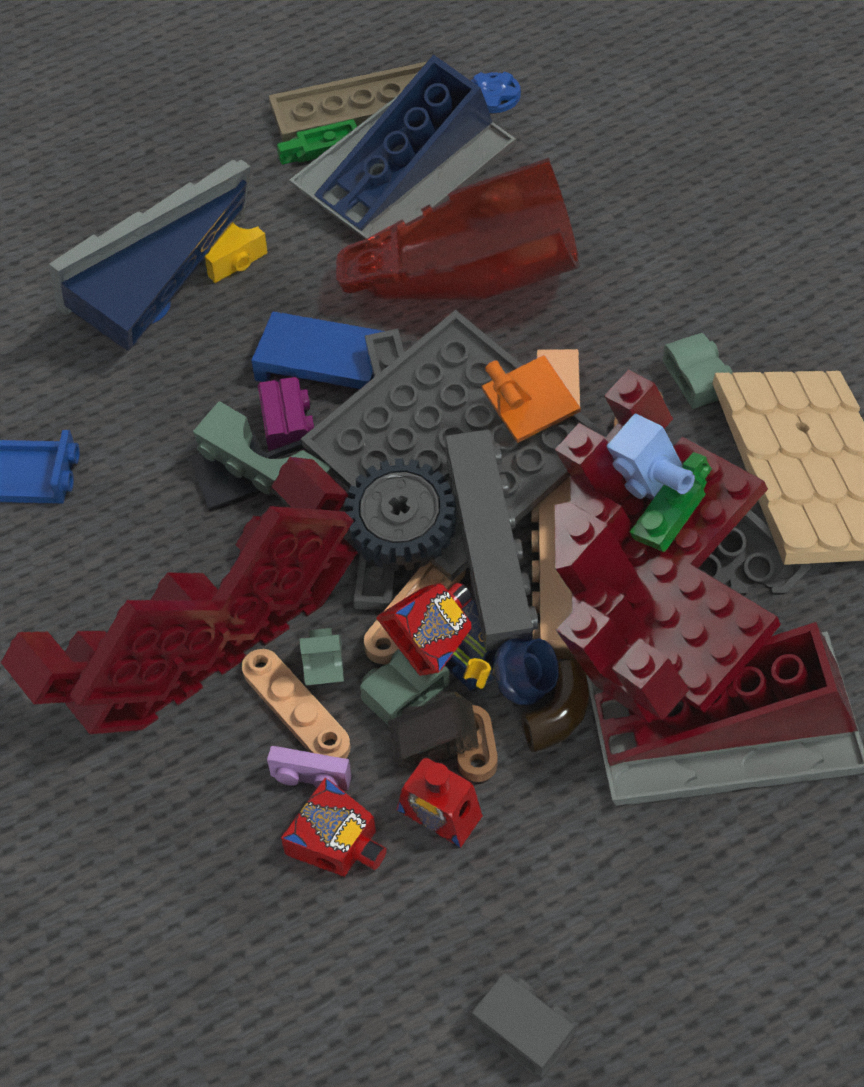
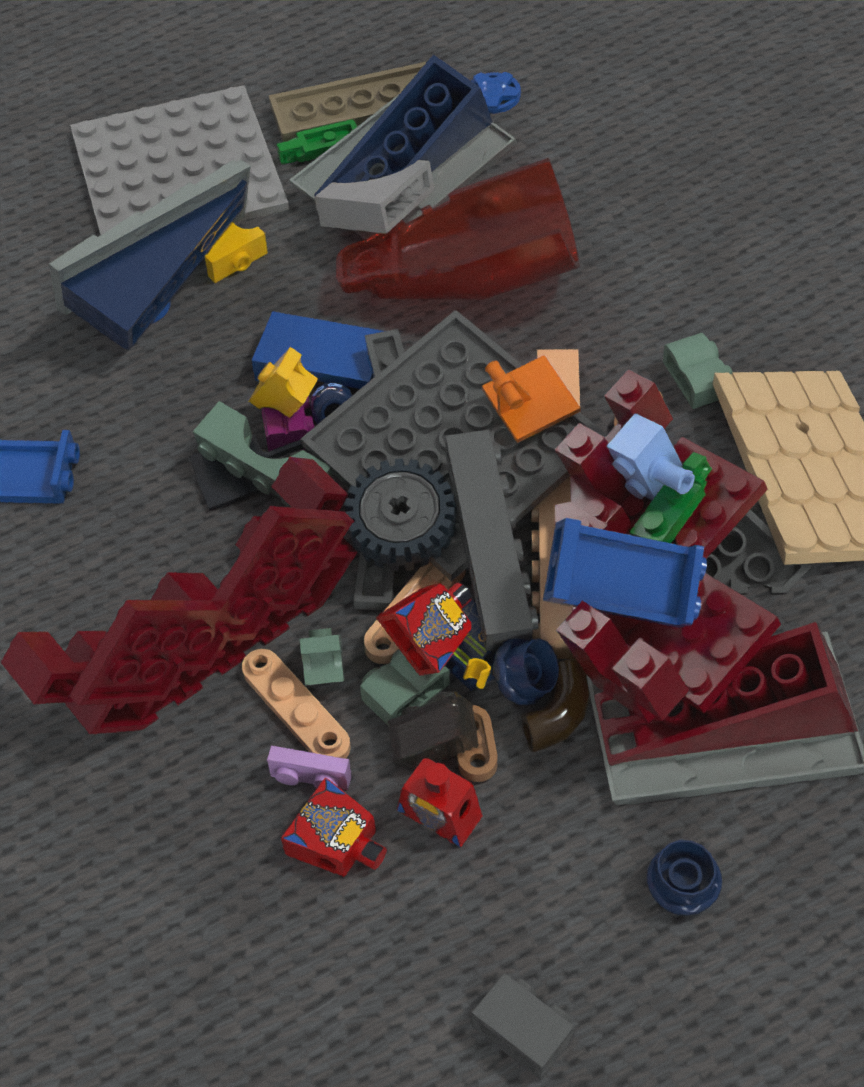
(155, 150): none -> light grey plate
(283, 384): none -> yellow brick
(328, 399): none -> dark blue head
(375, 203): none -> light grey arch
(624, 574): none -> blue panel
(684, 878): none -> dark blue piece

